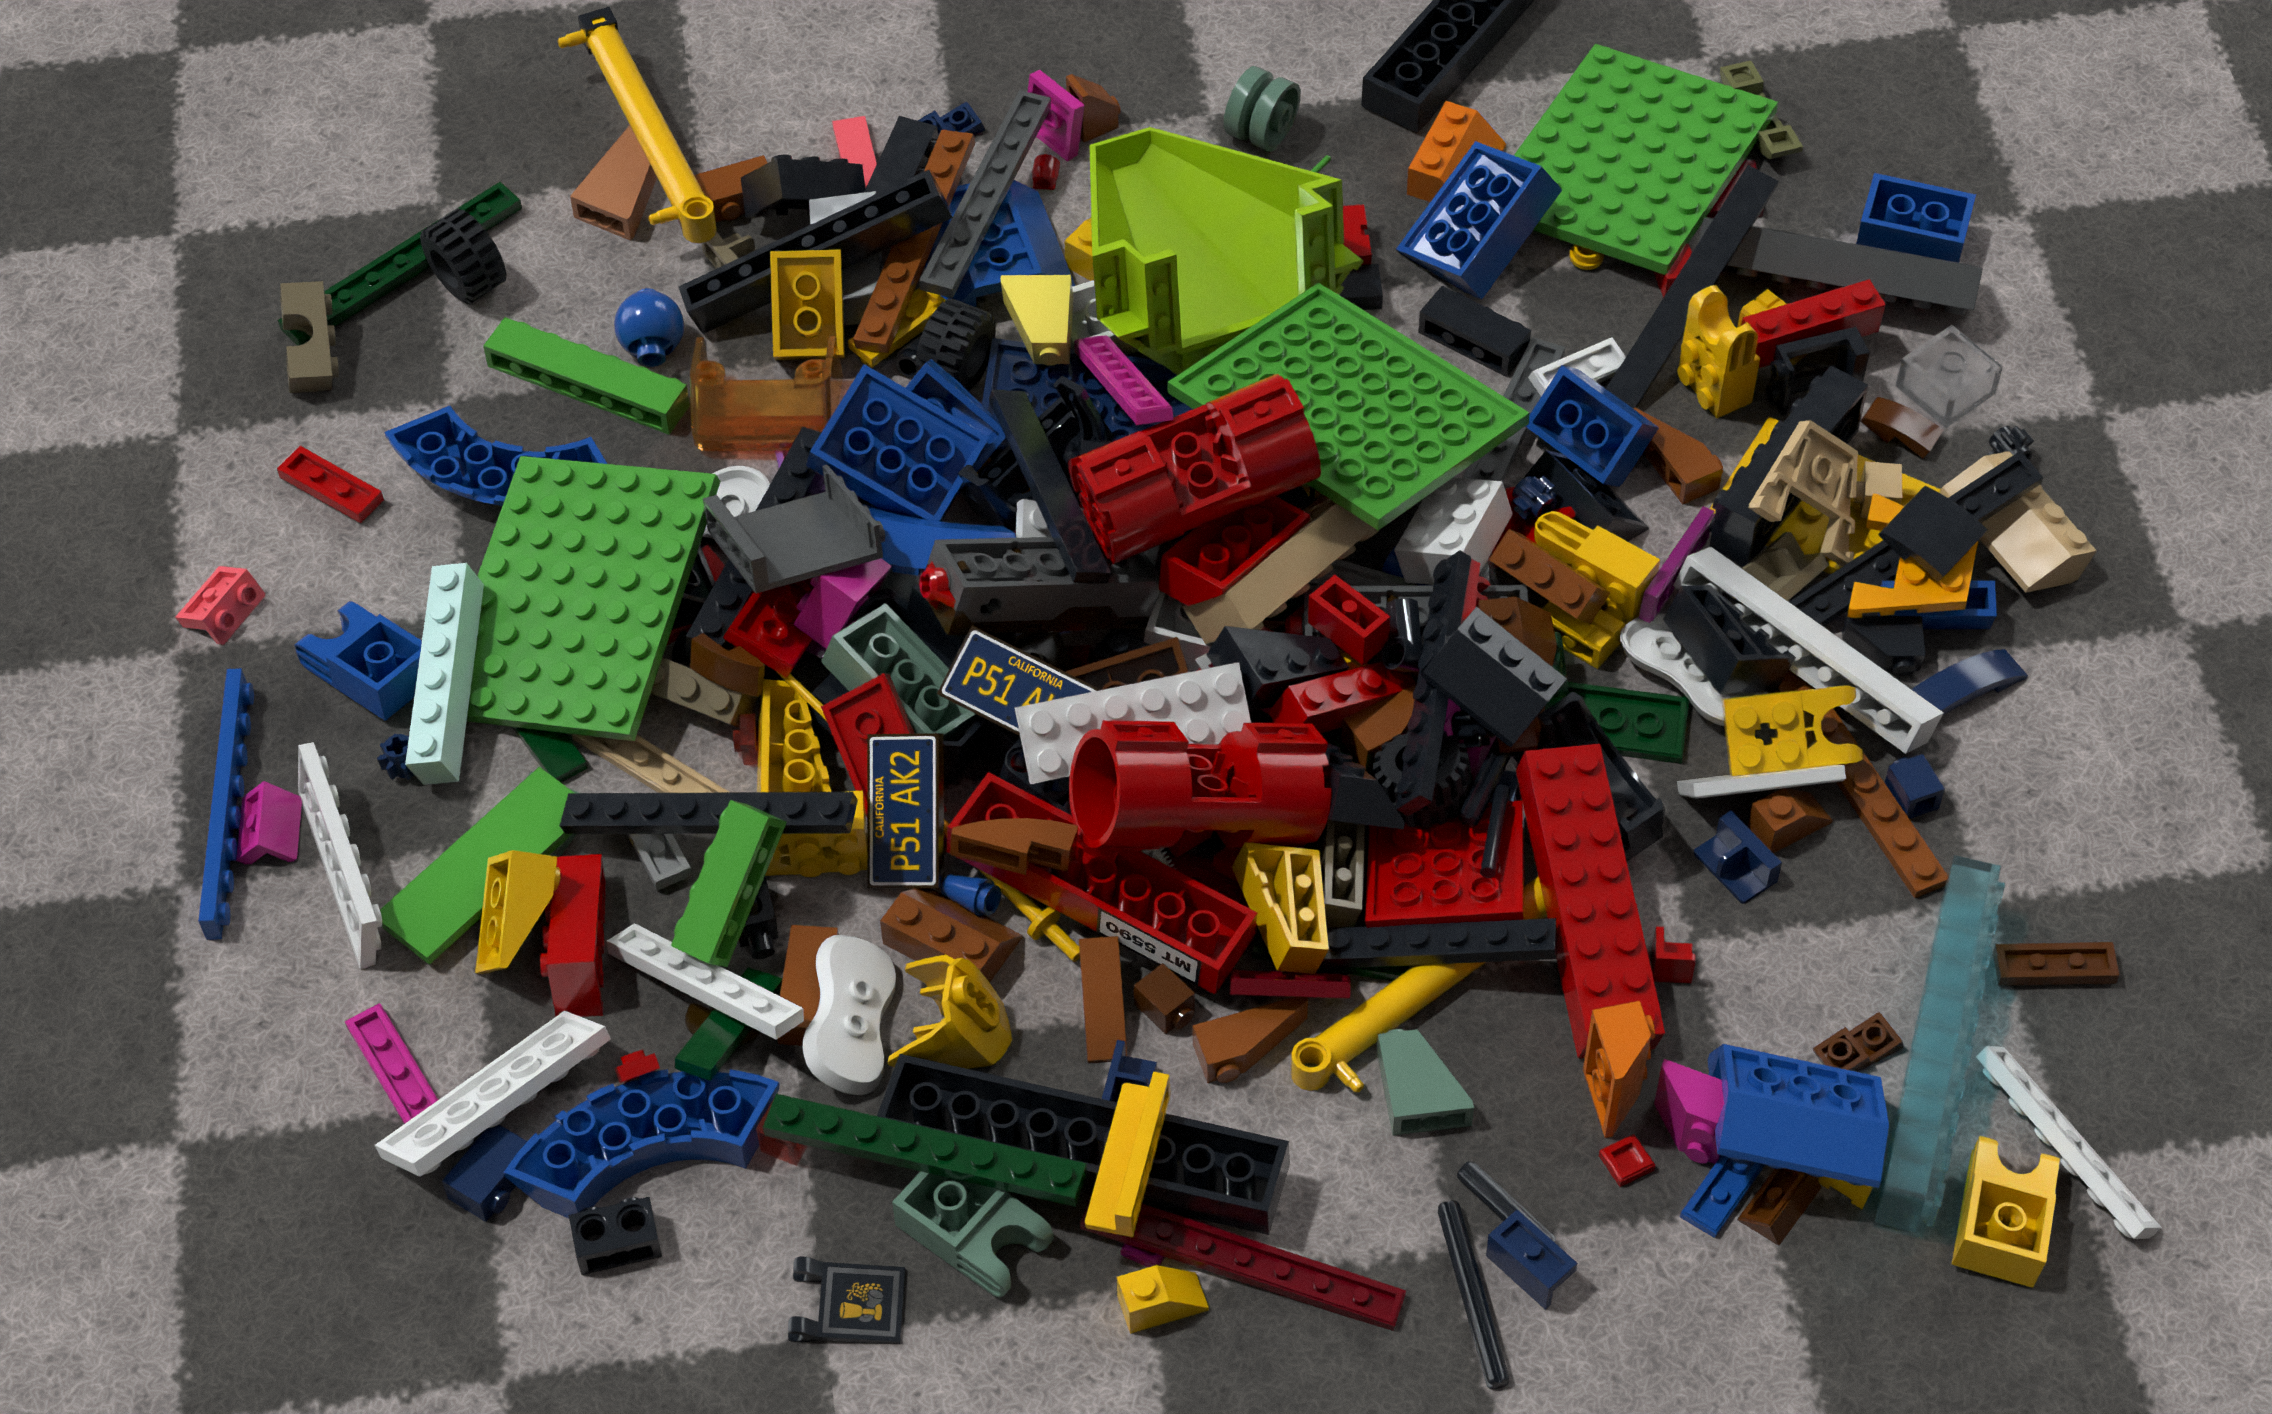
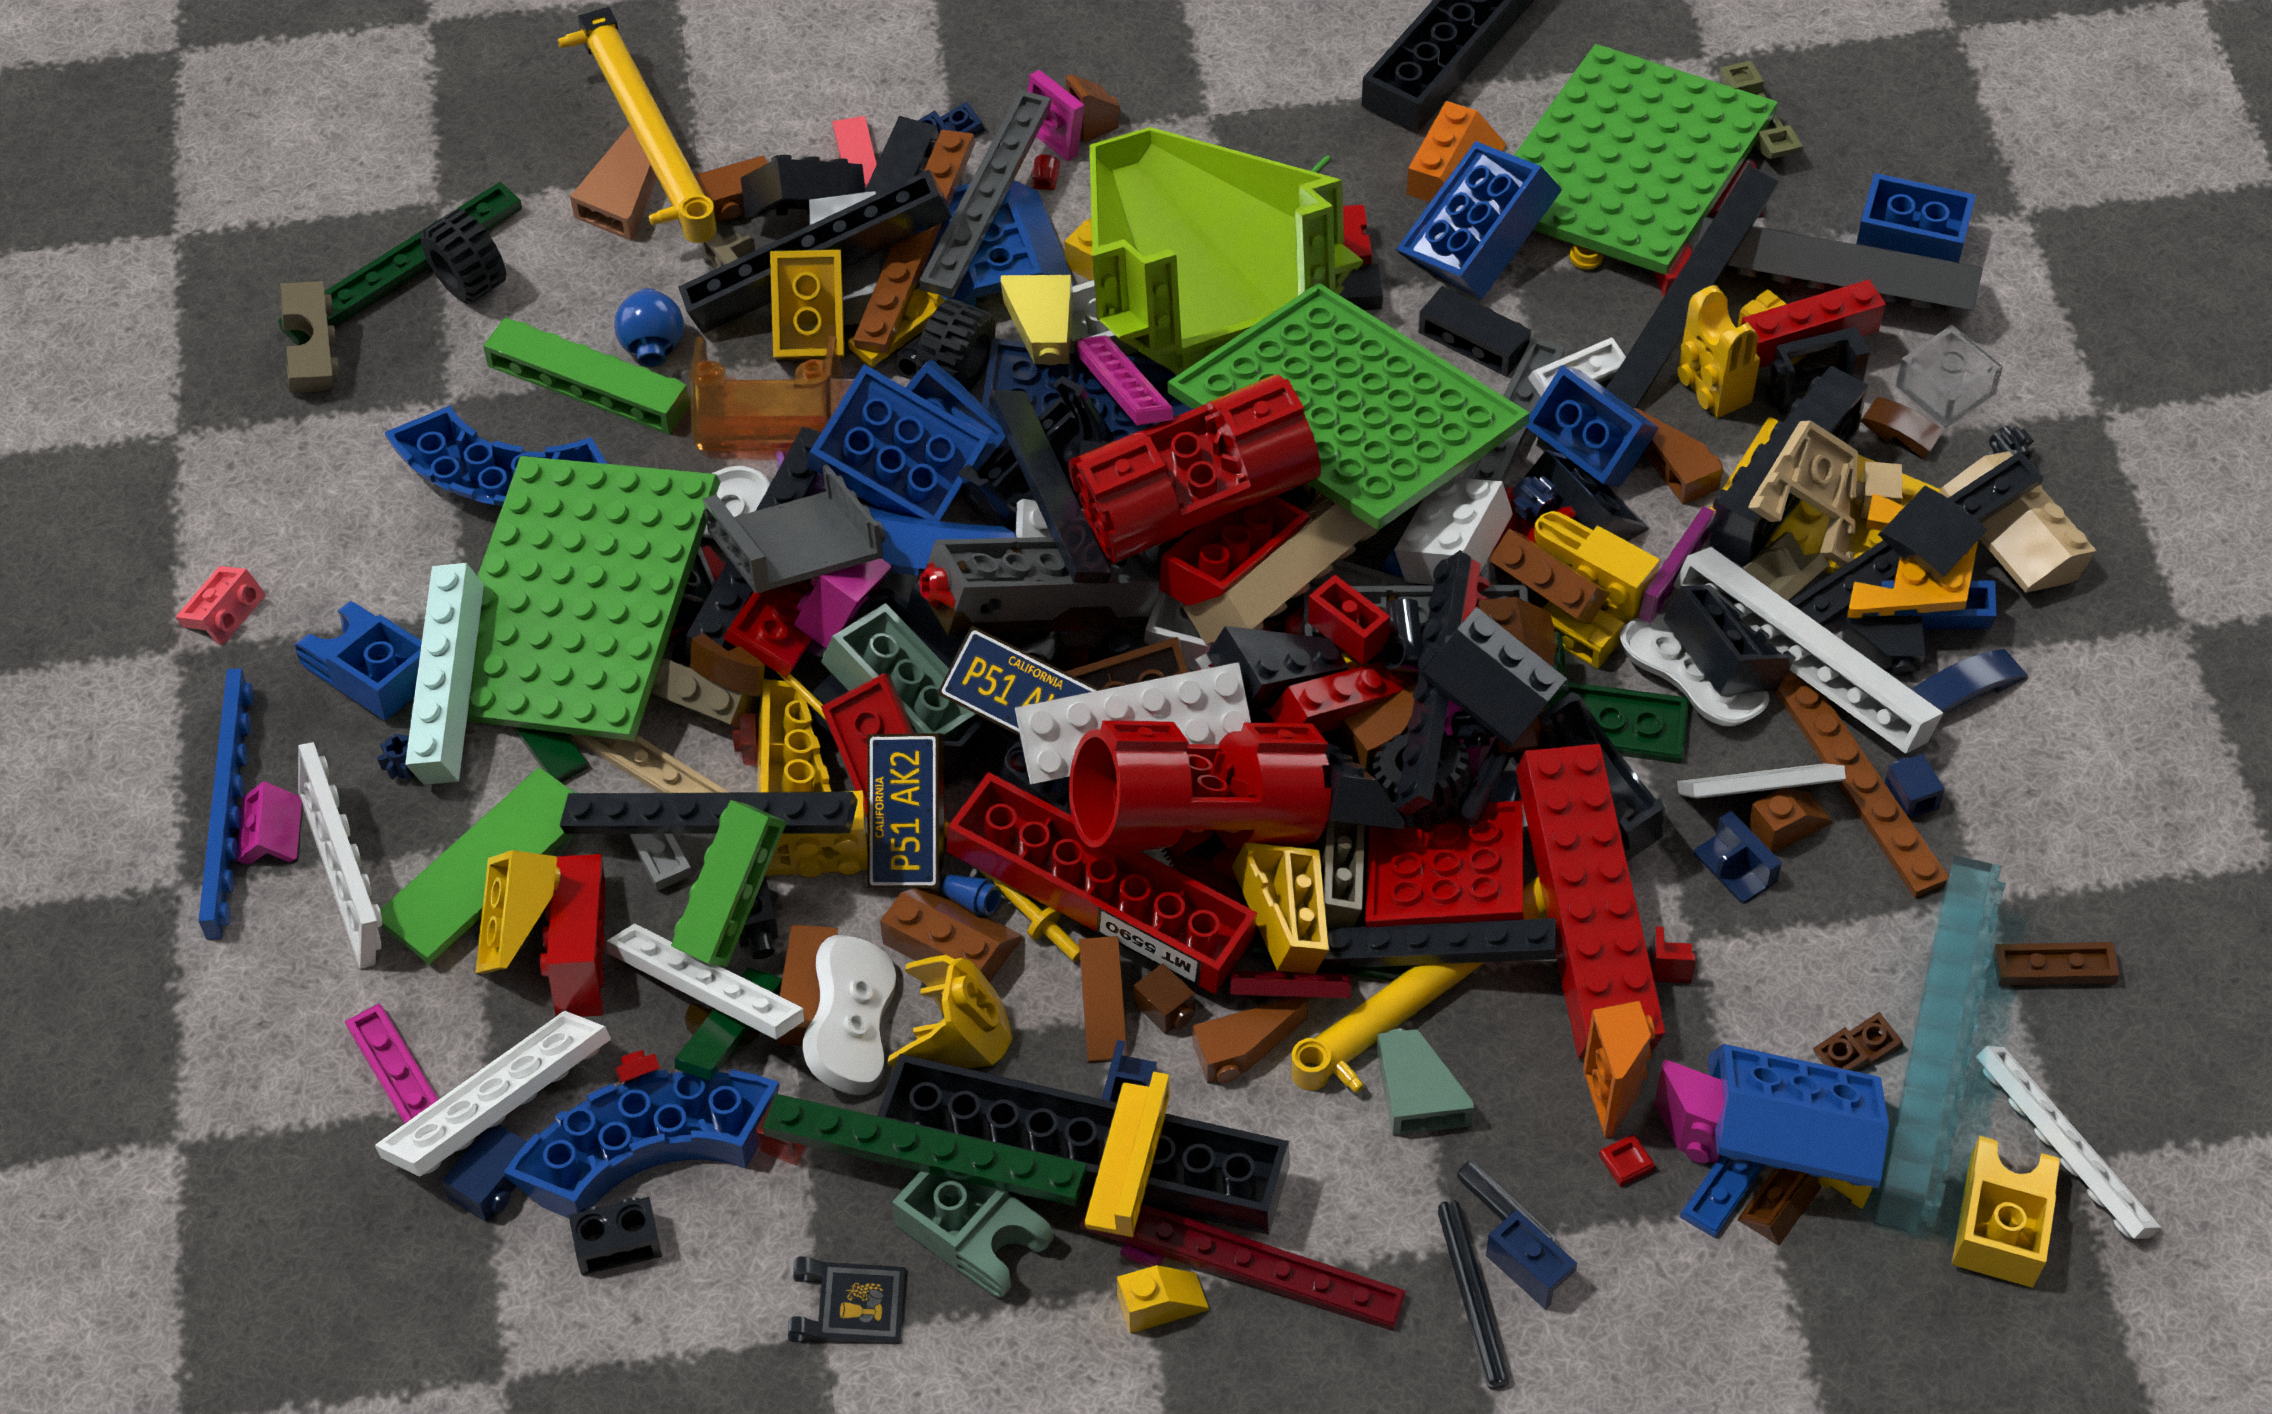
(330, 484): red plate -> none
(1016, 843): dark orange slope -> none
(1261, 108): sand green wheel -> none
(1495, 831): black bar -> none
(1797, 728): yellow brick -> none

